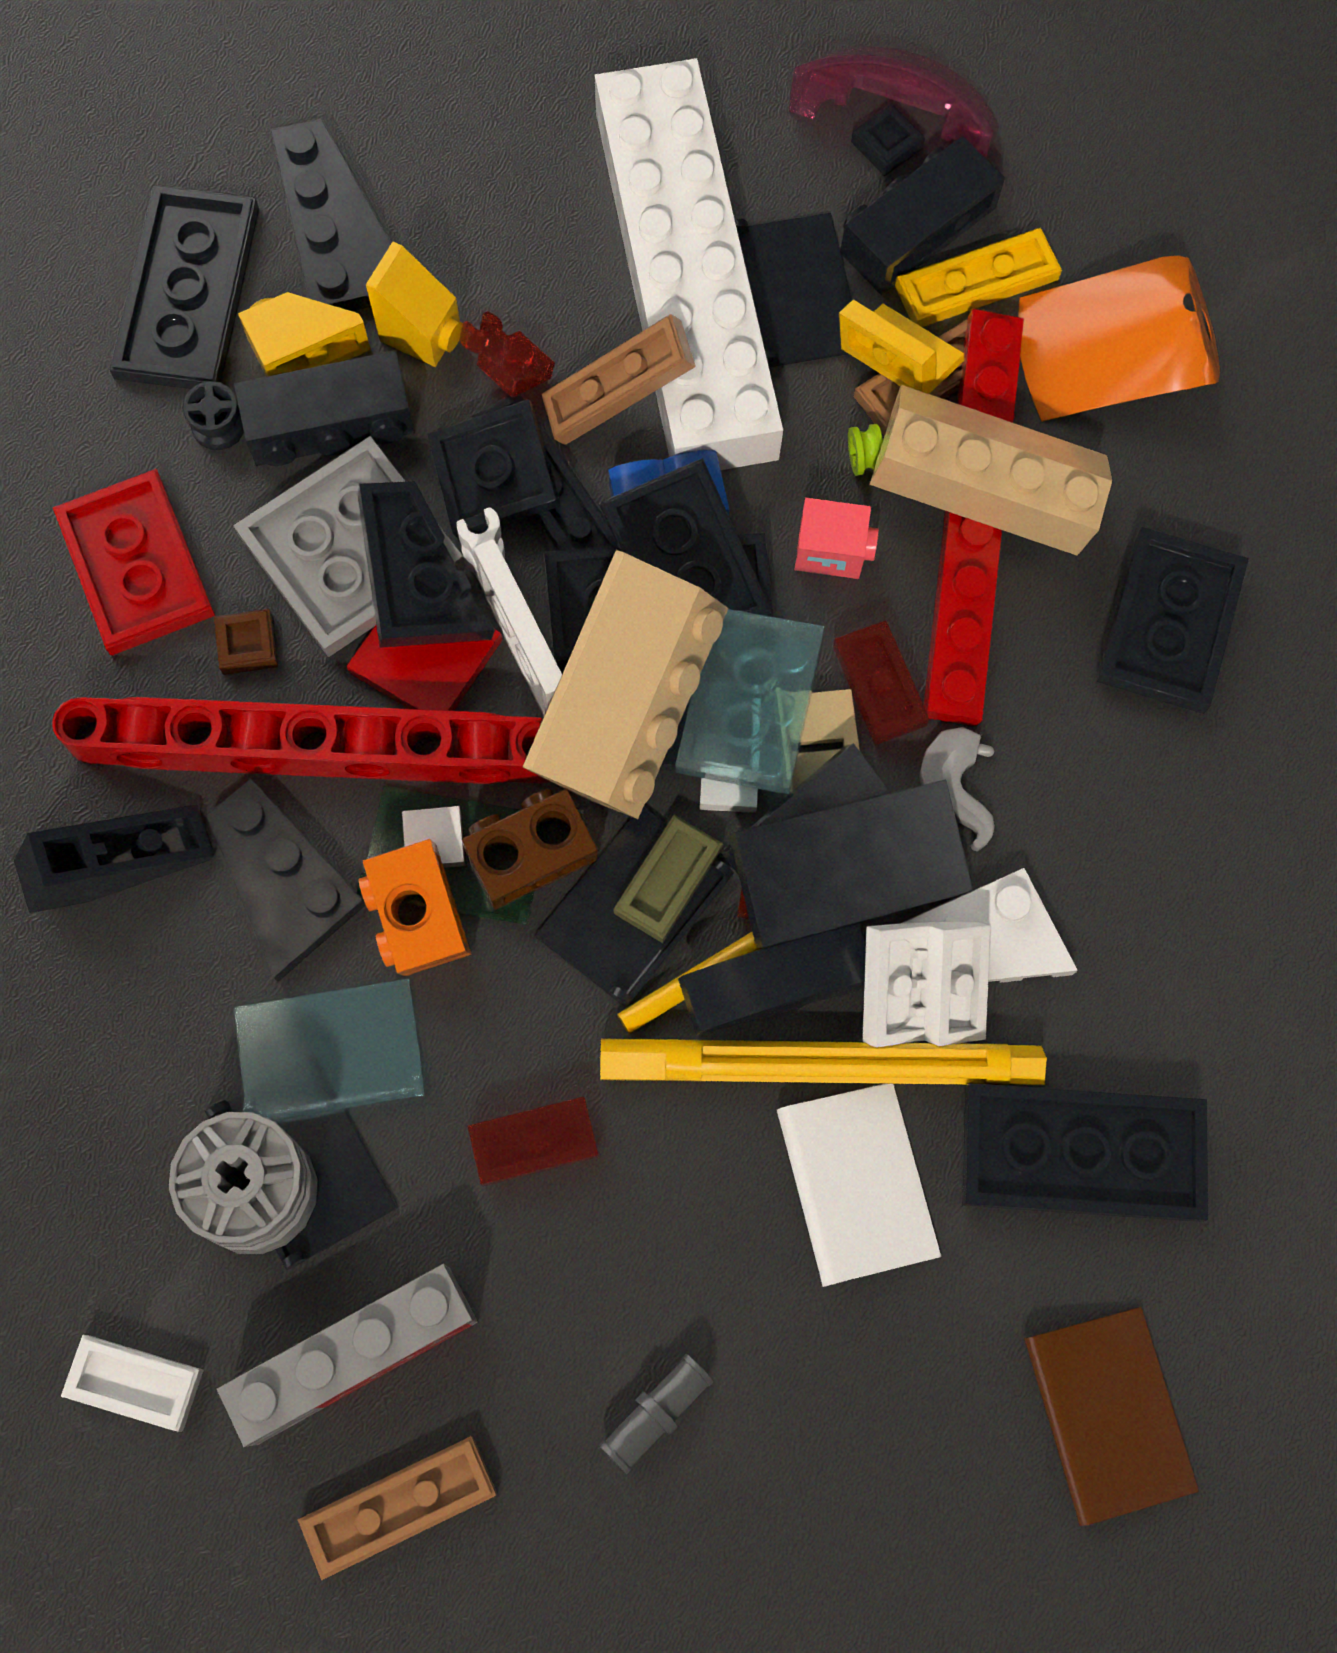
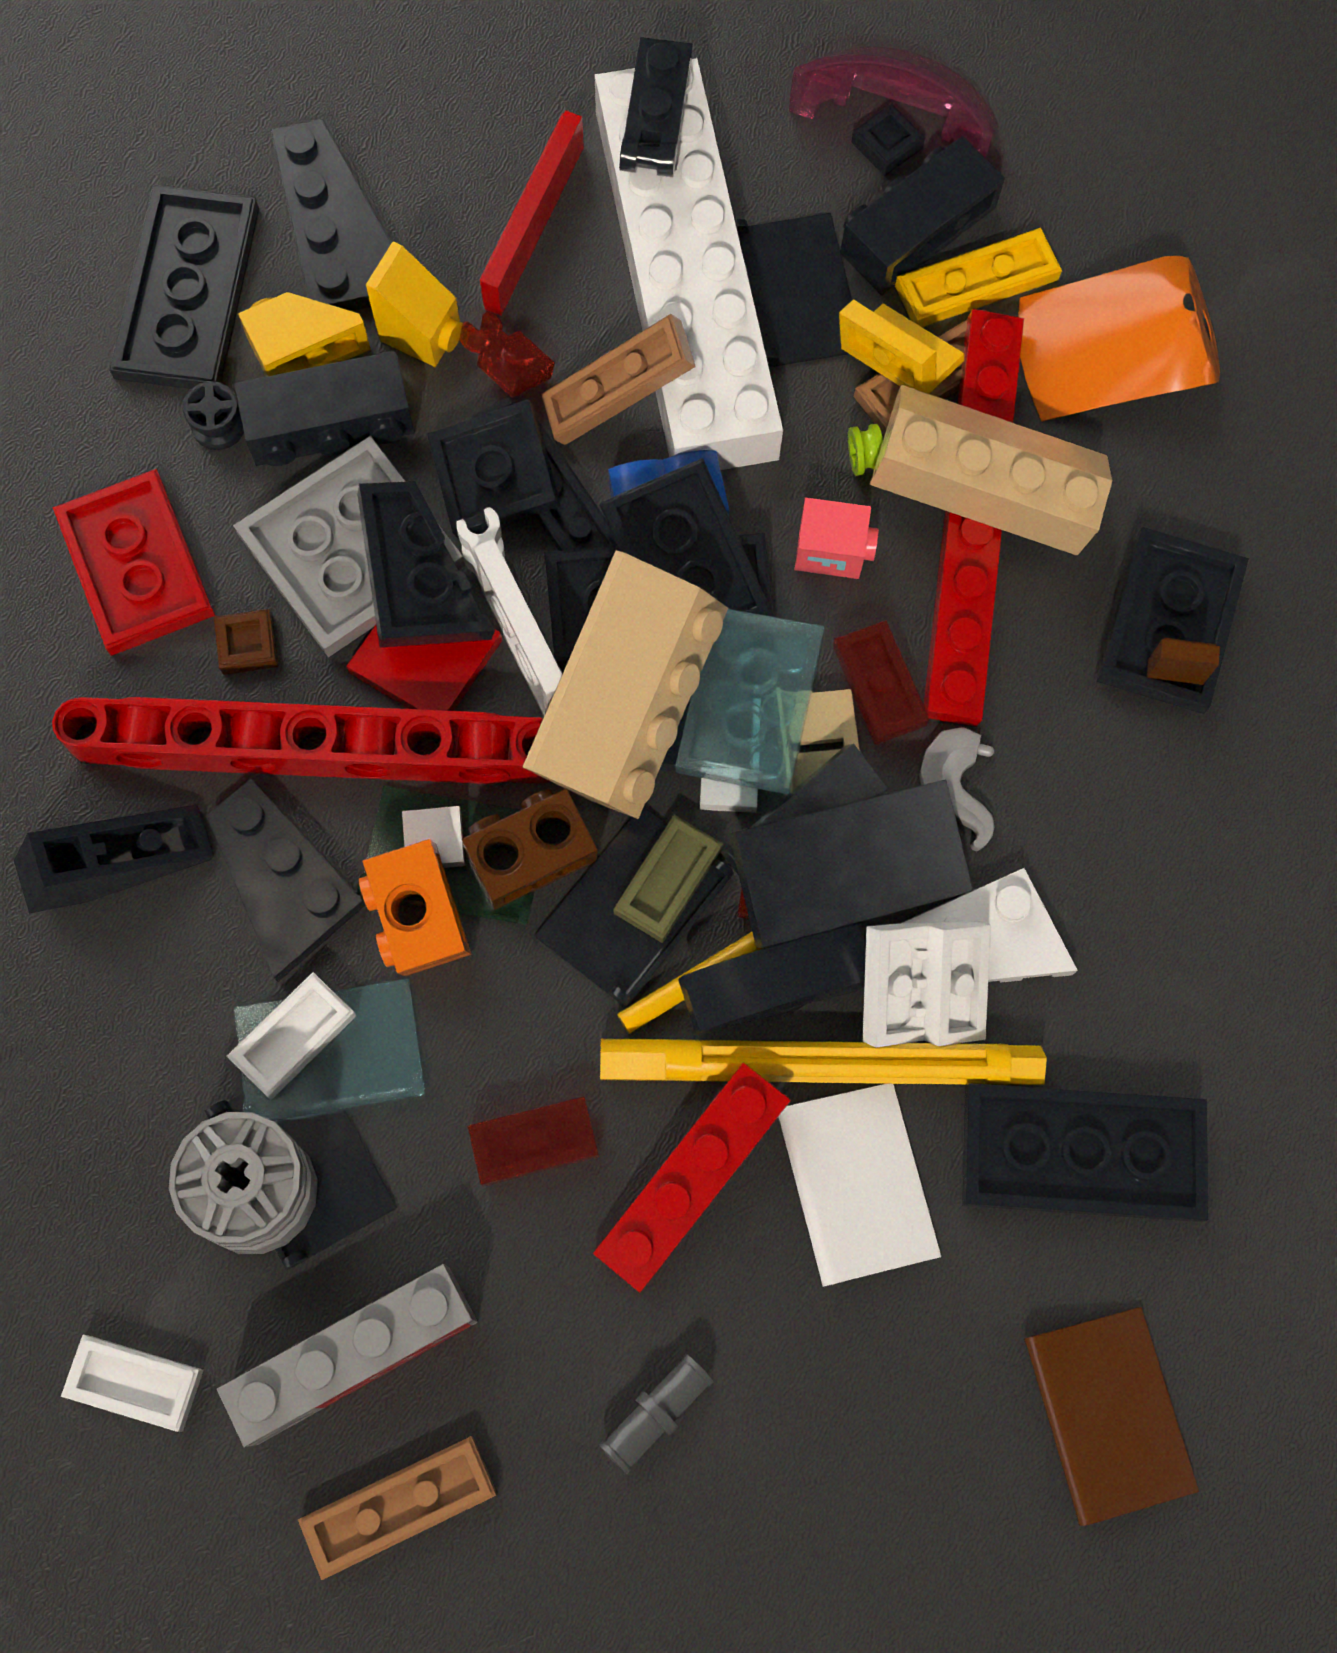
(291, 1035): none -> white tile
(532, 213): none -> red tile
(656, 106): none -> black plate
(691, 1177): none -> red plate
(1183, 661): none -> reddish brown tile

